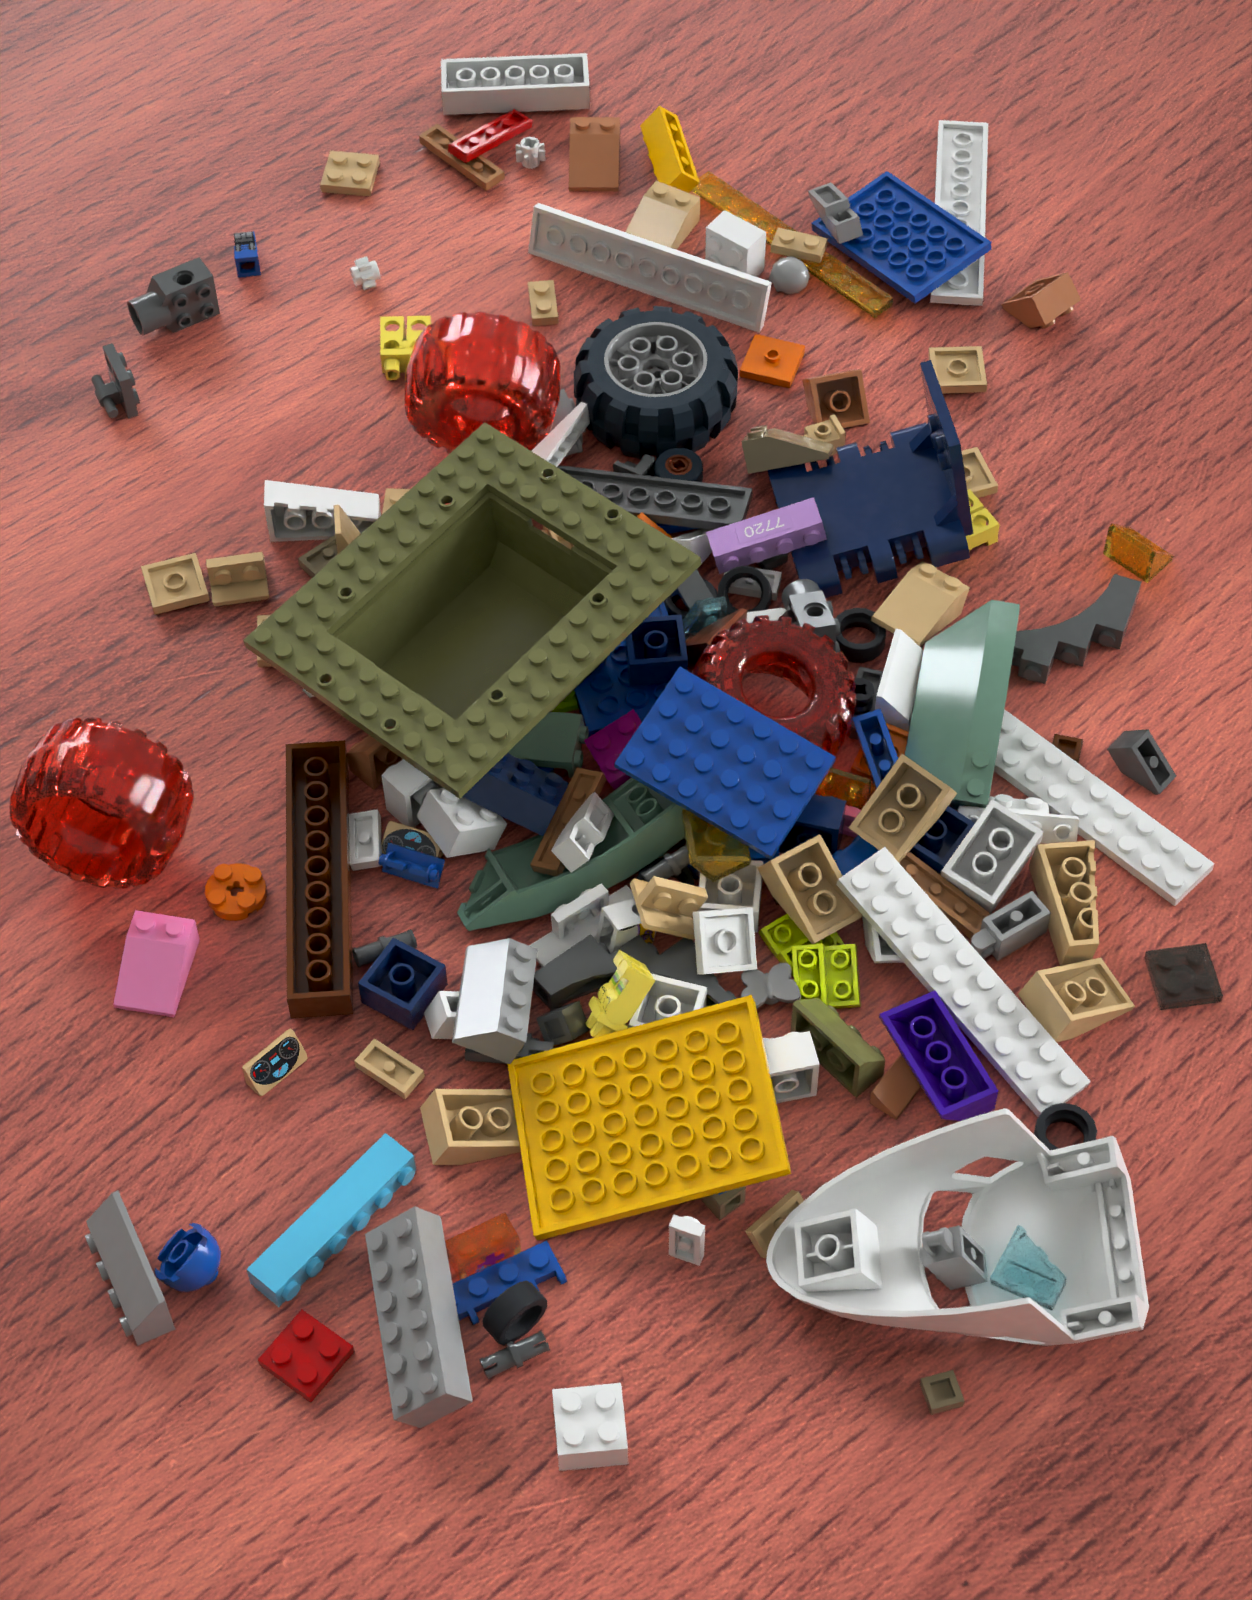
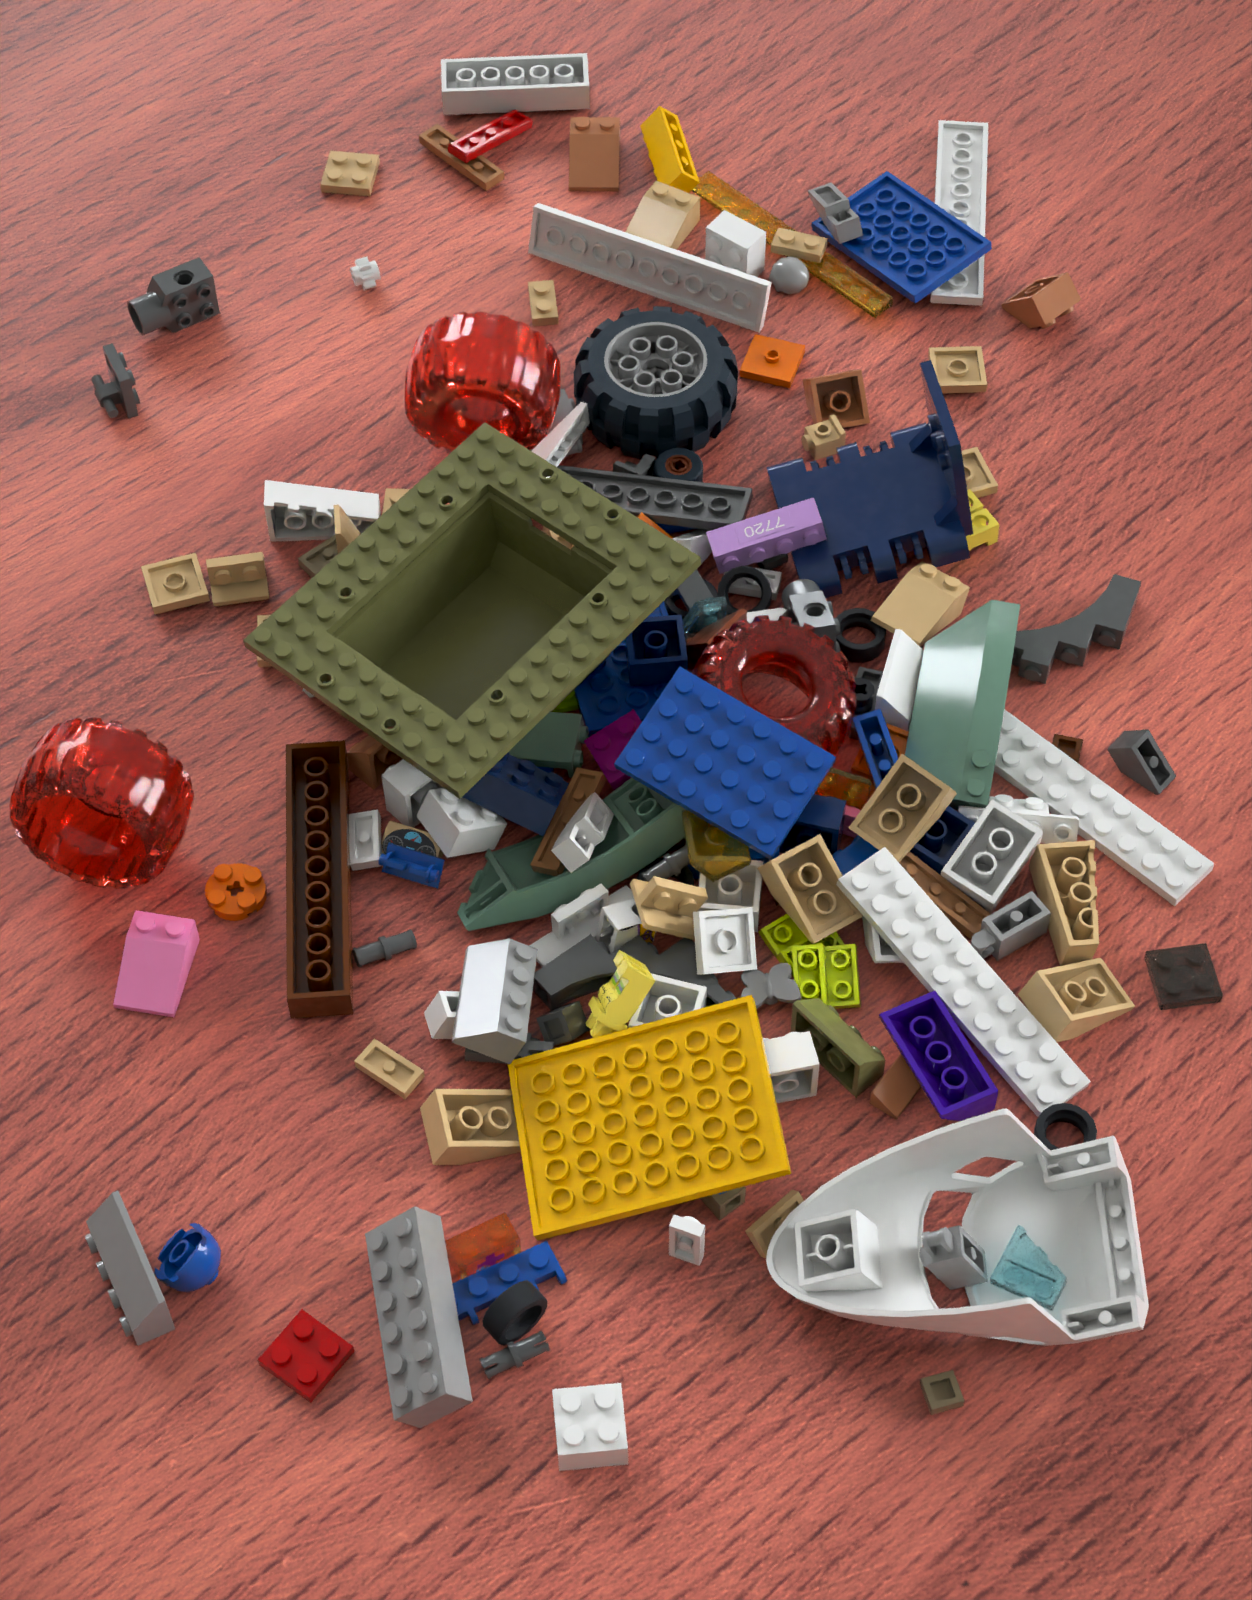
(246, 251): blue leg -> none
(274, 1063): slope -> none
(332, 1220): medium azure brick -> none
(395, 345): light yellow hips -> none
(402, 983): dark blue brick -> none
(530, 152): white gear -> none
(775, 448): dark tan slope -> none
(1135, 552): clear yellow slope -> none

